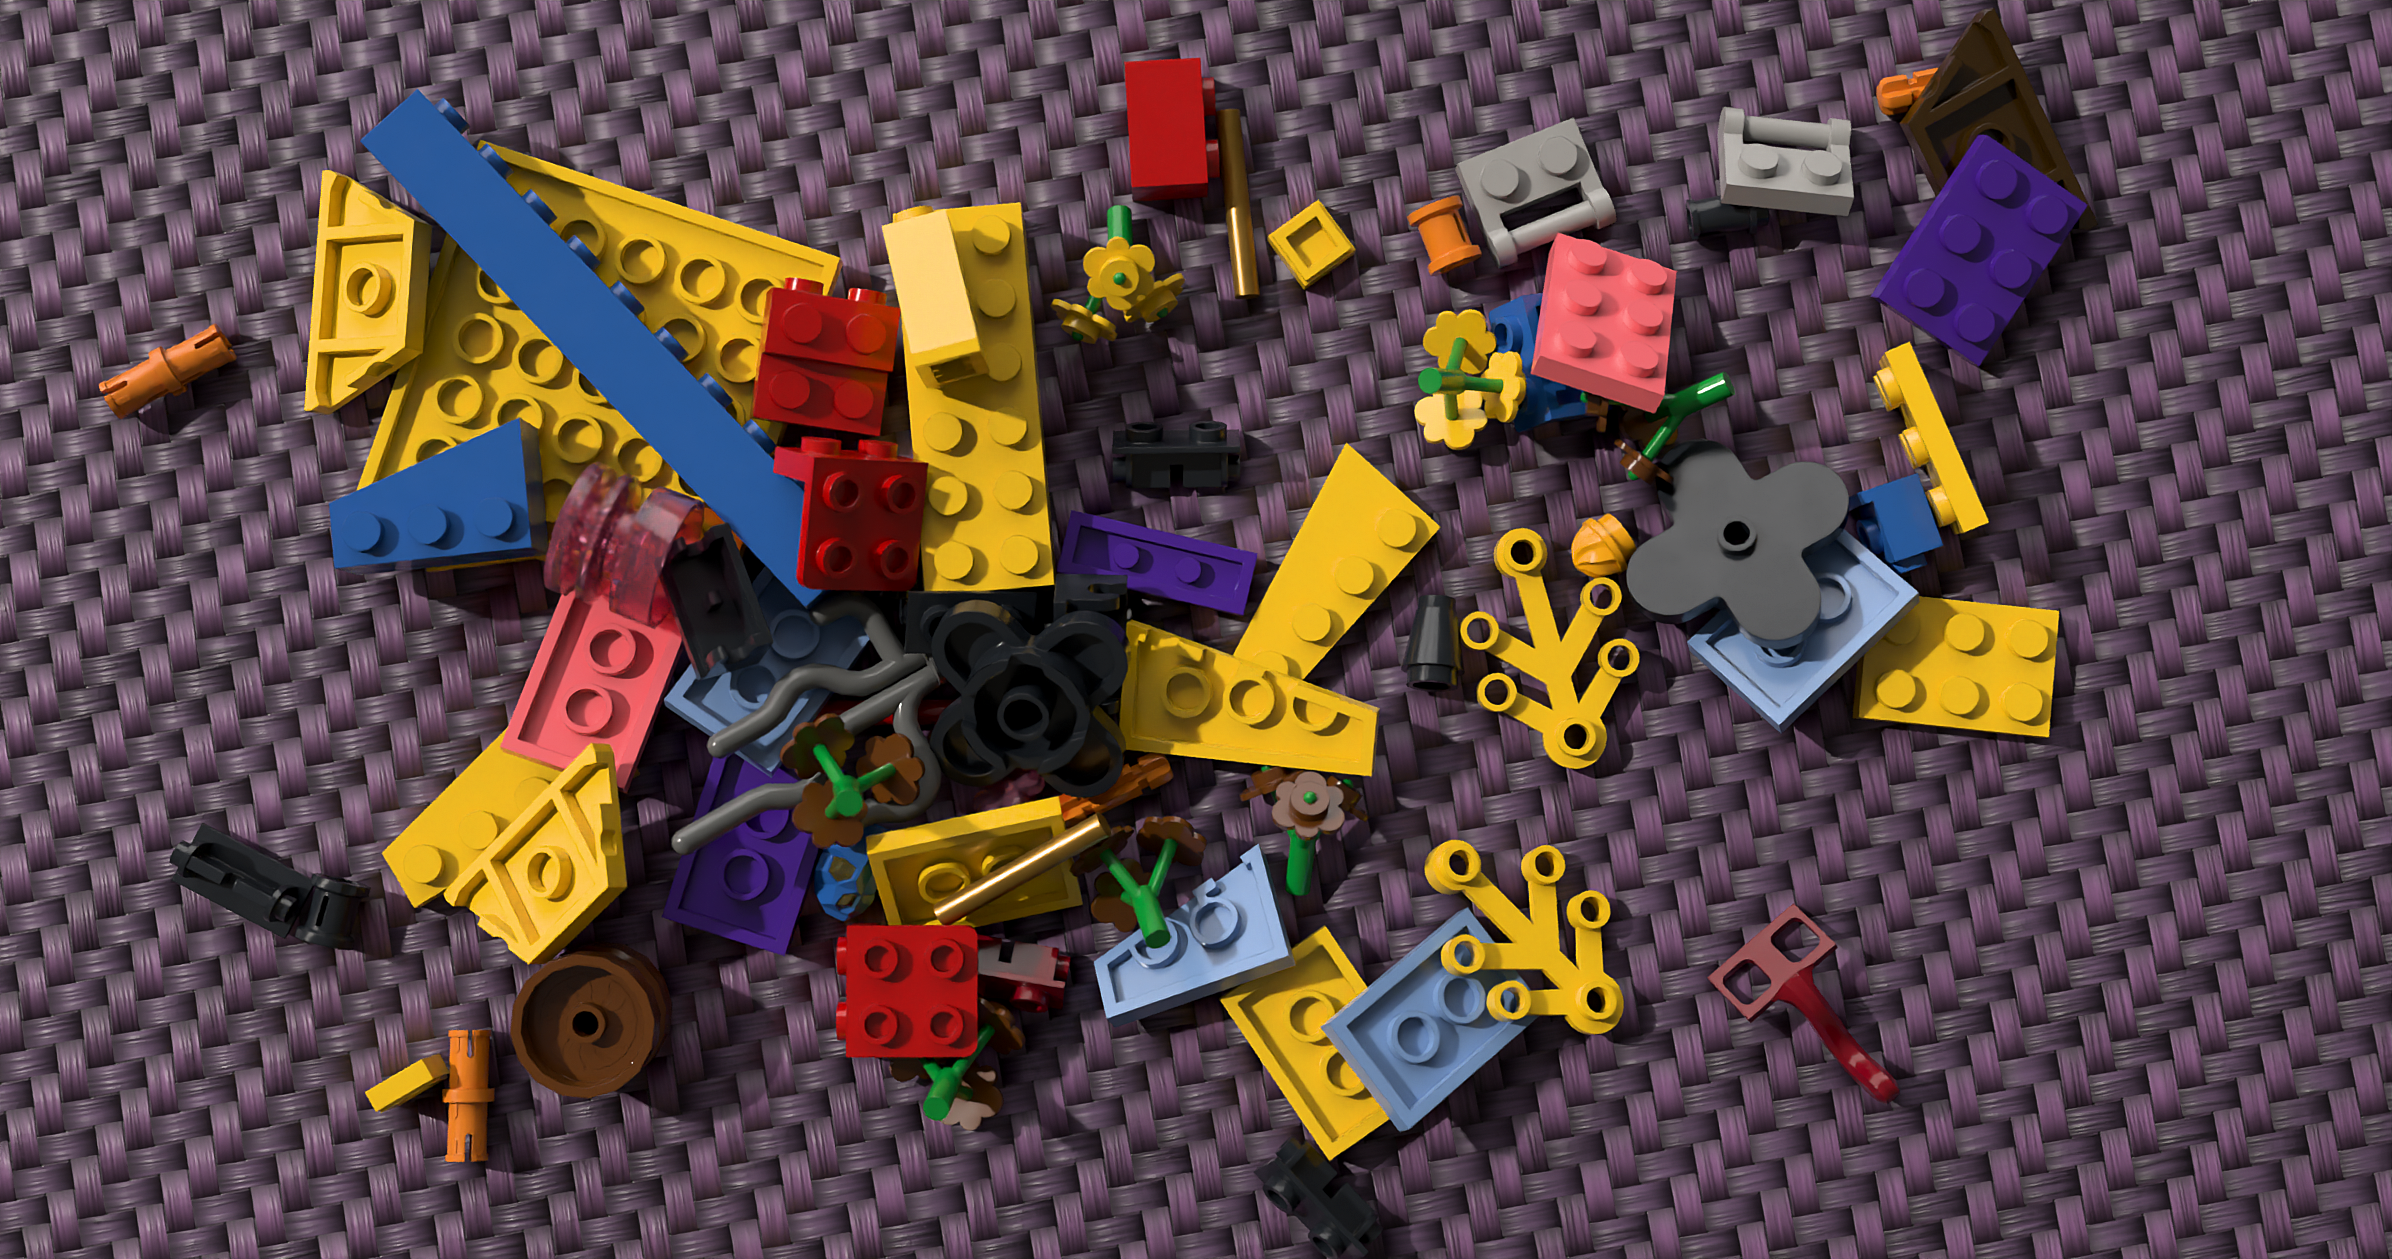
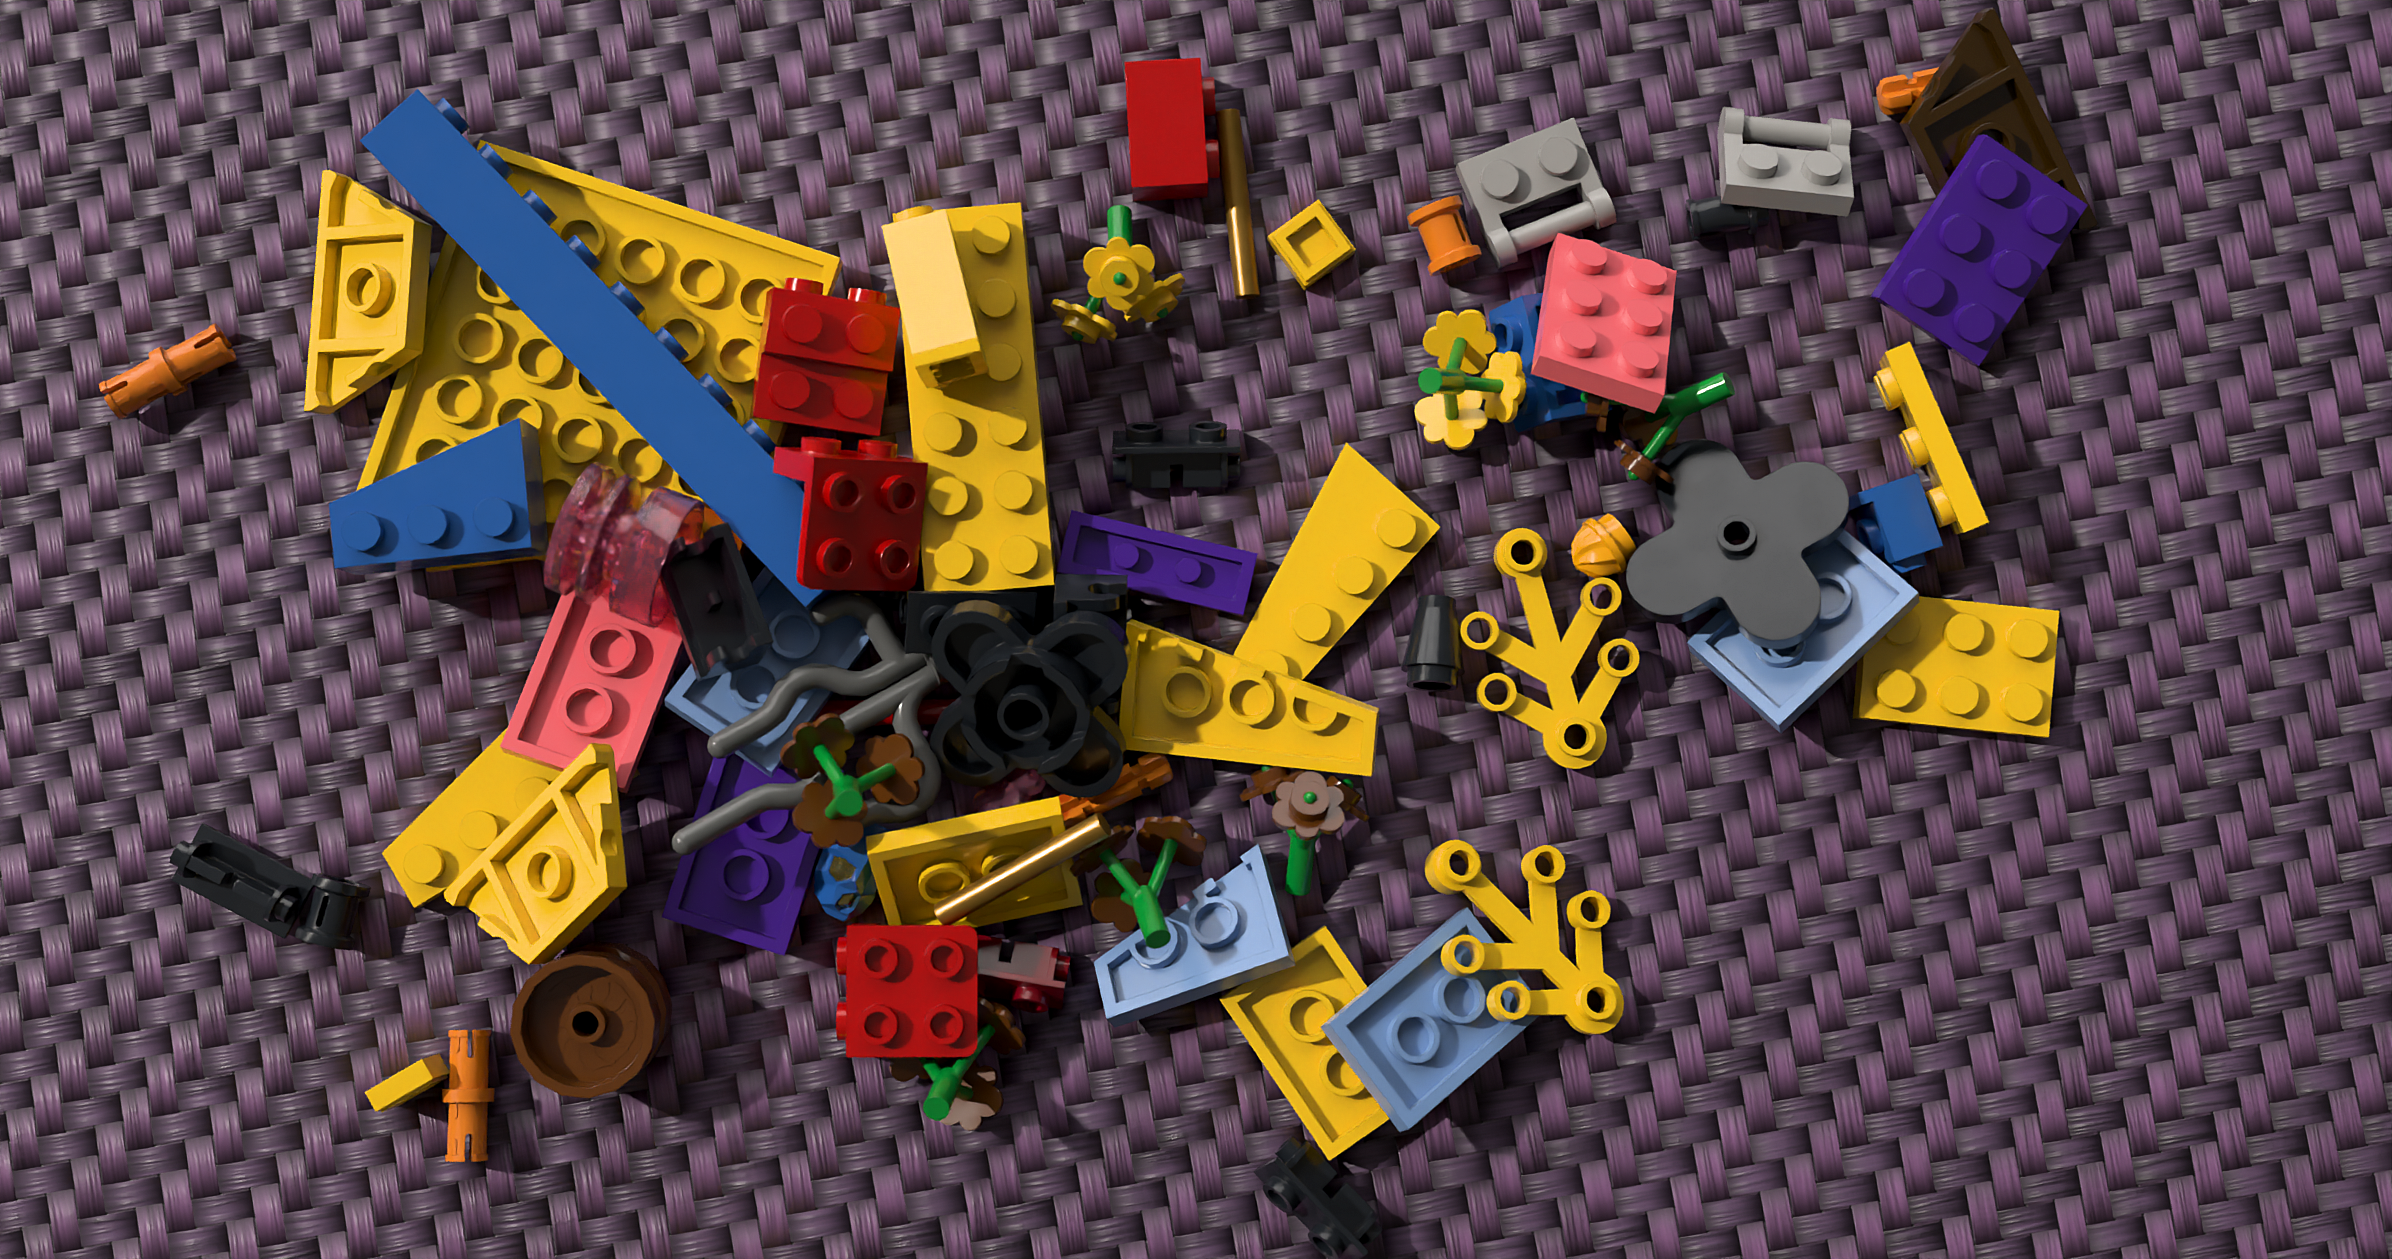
(1795, 986): dark red piece -> none

